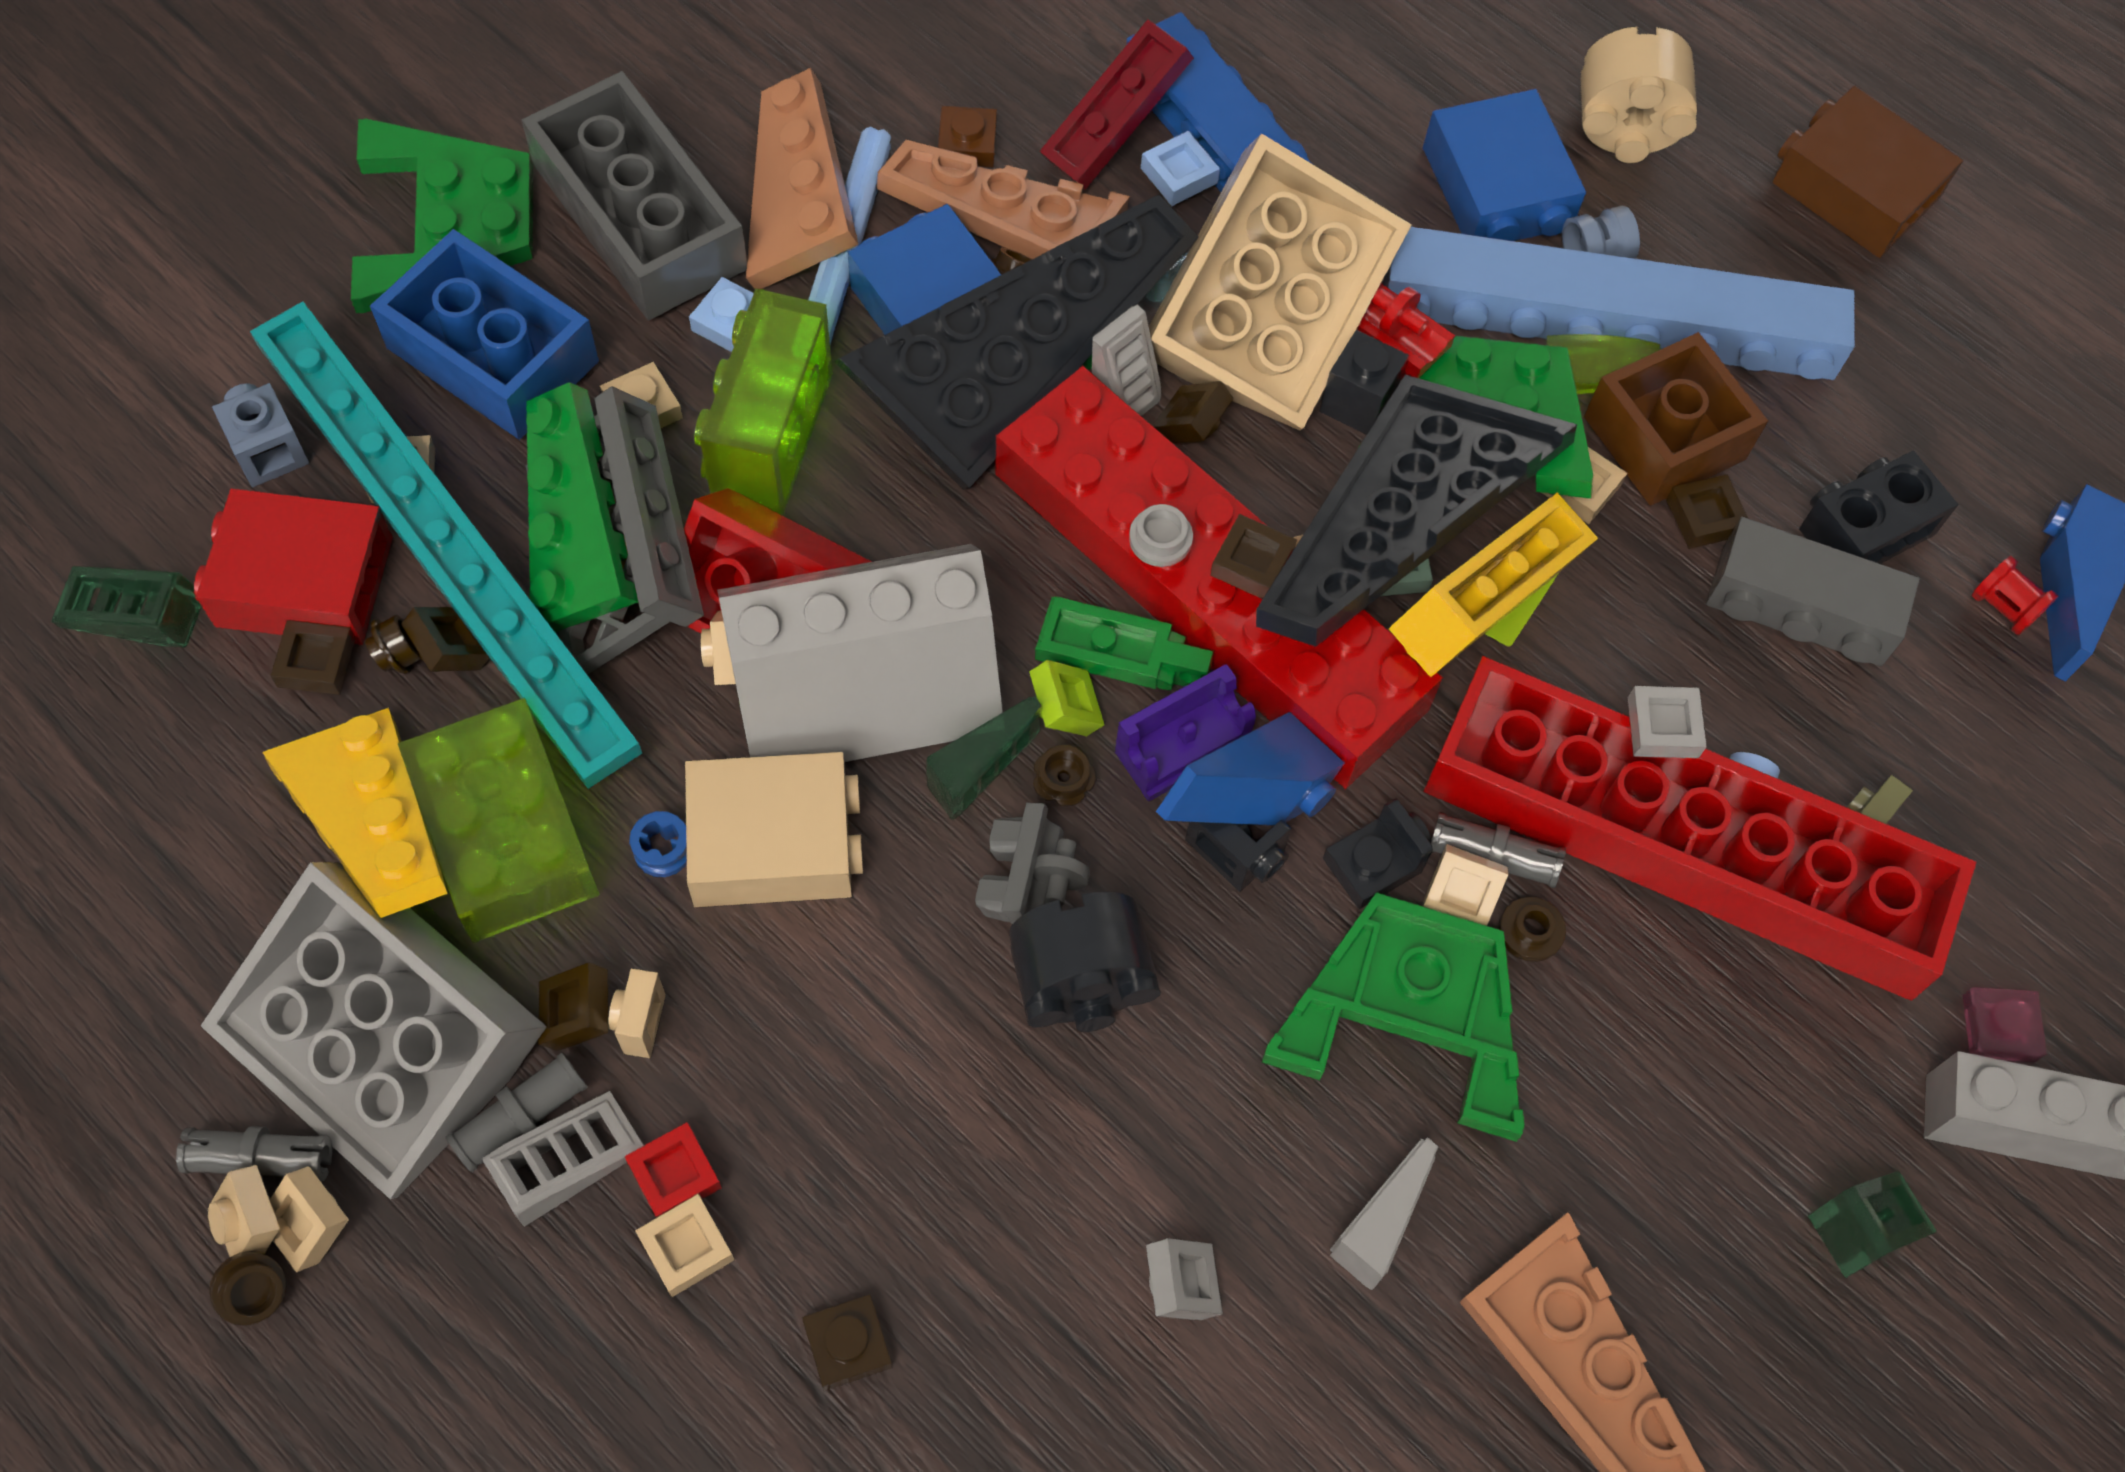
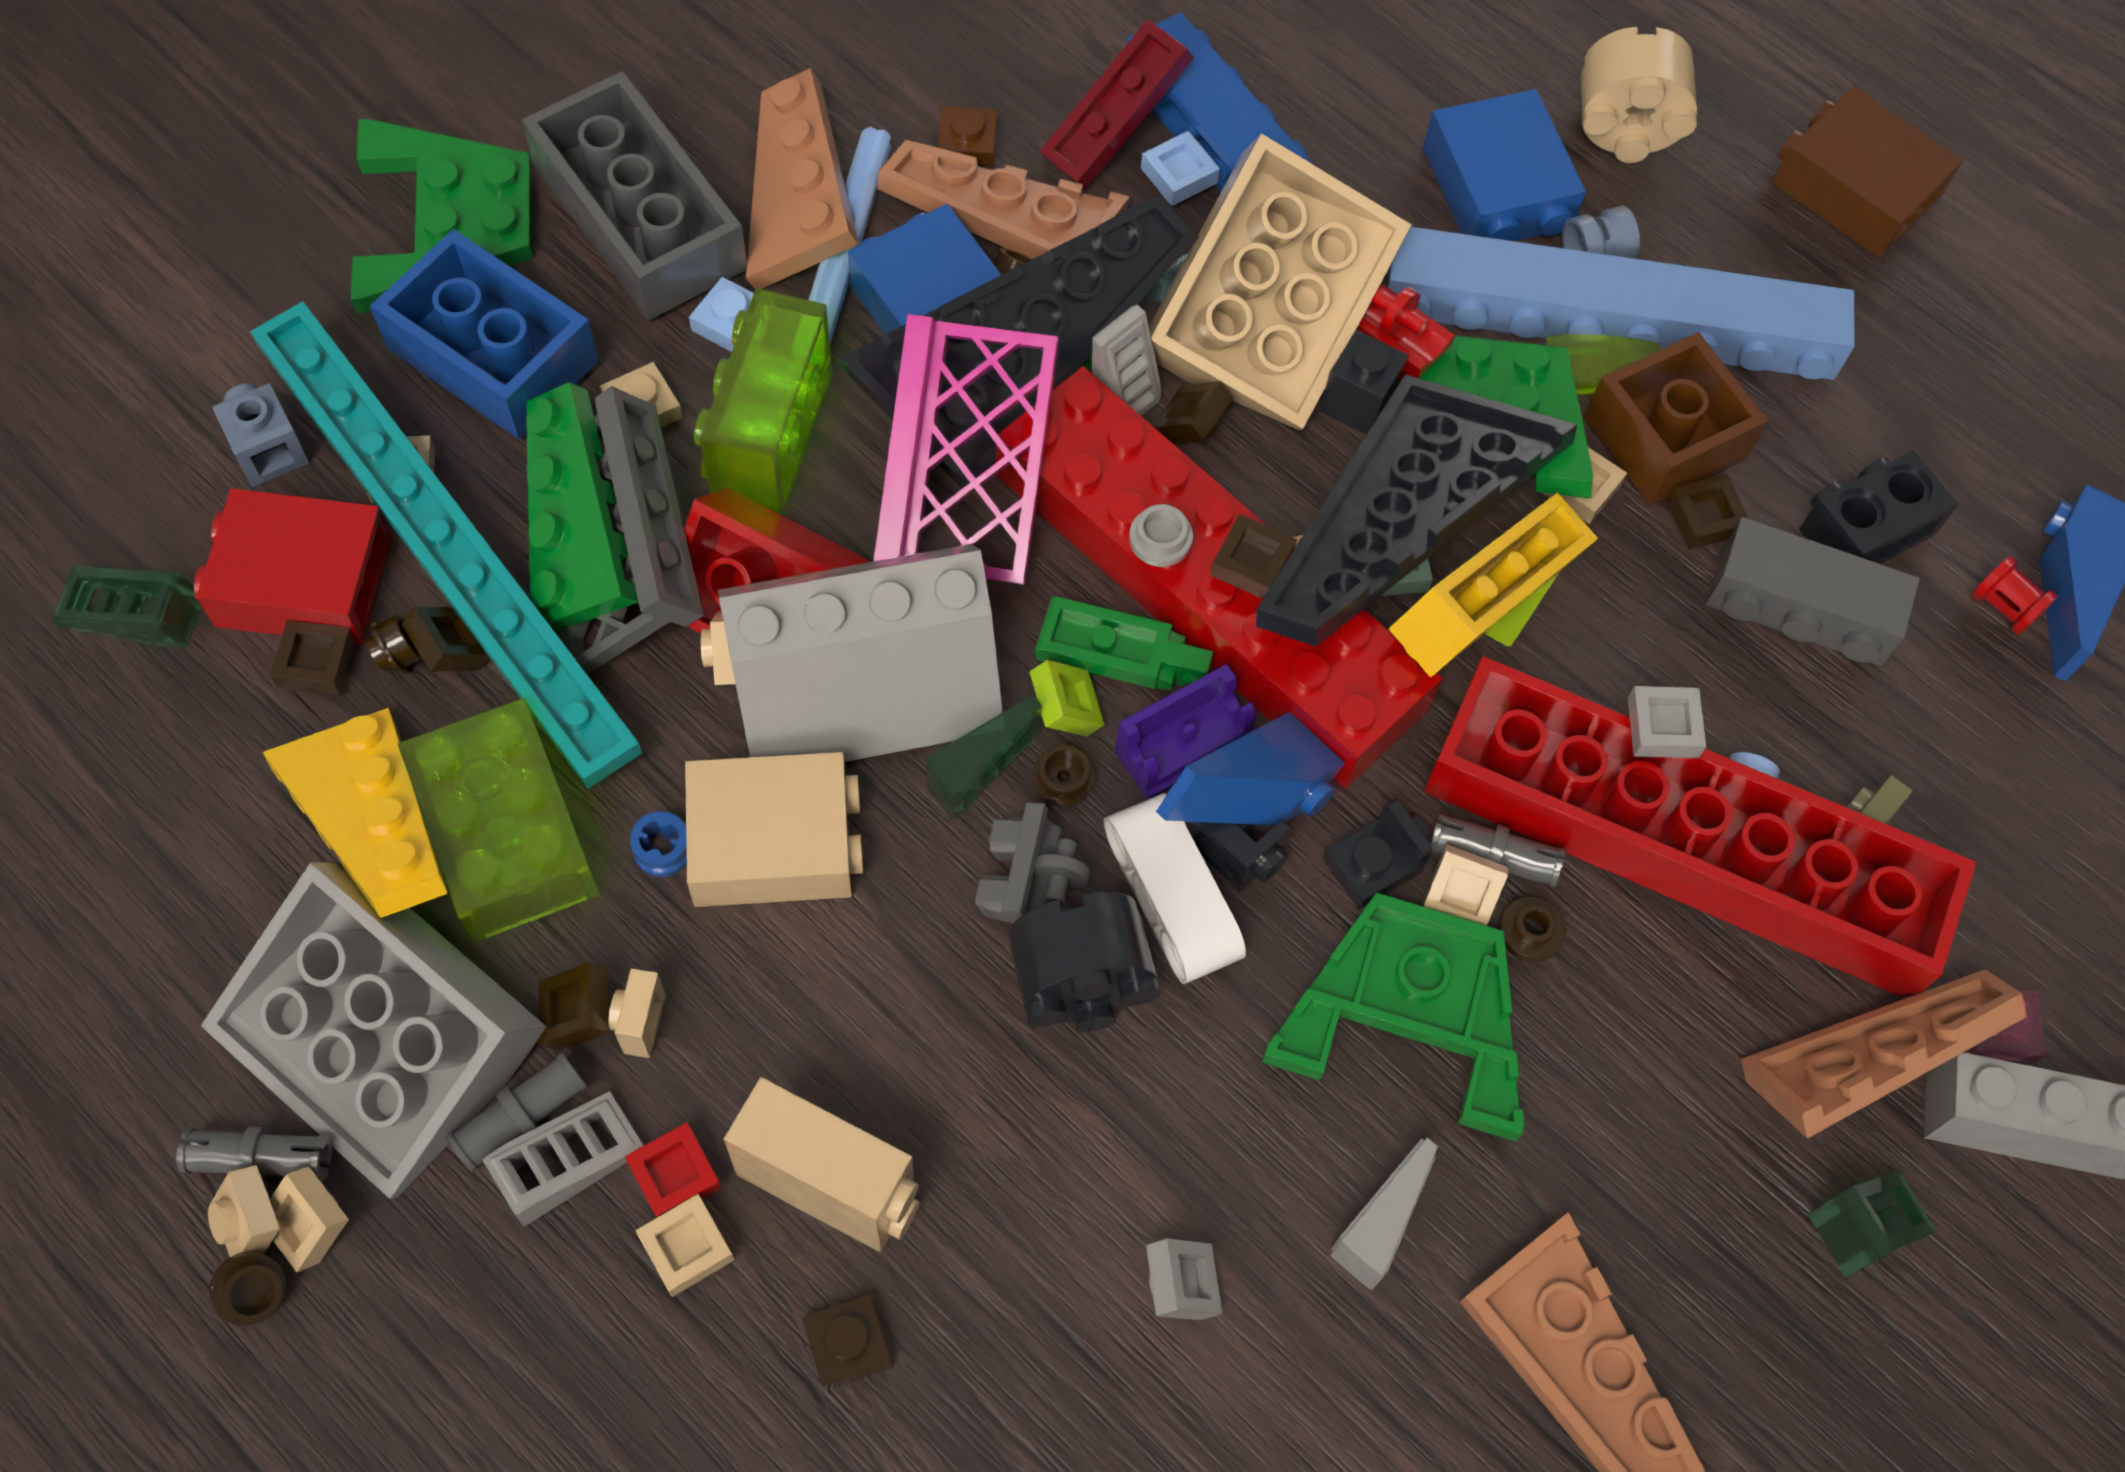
(823, 1165): none -> tan brick
(915, 429): none -> fence
(1174, 890): none -> white beam
(1871, 1055): none -> nougat wing

